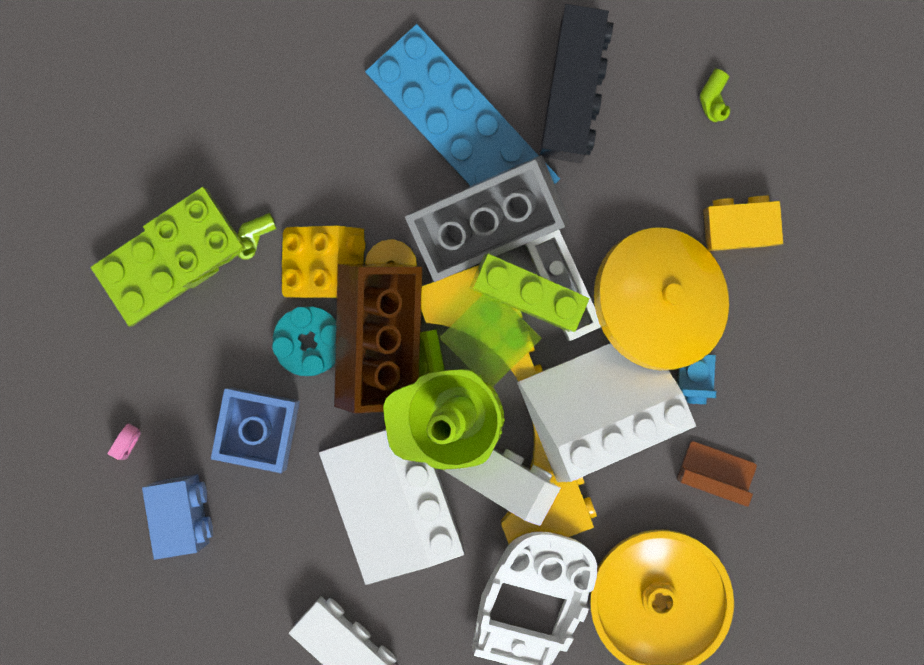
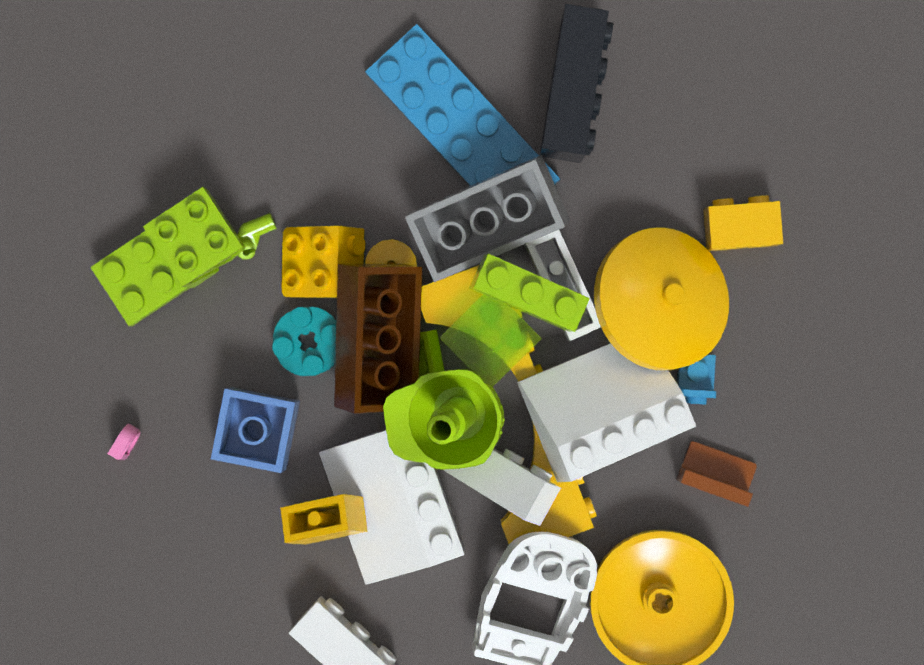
(177, 516): medium blue brick -> none
(323, 519): none -> yellow brick
(711, 97): lime arm -> none

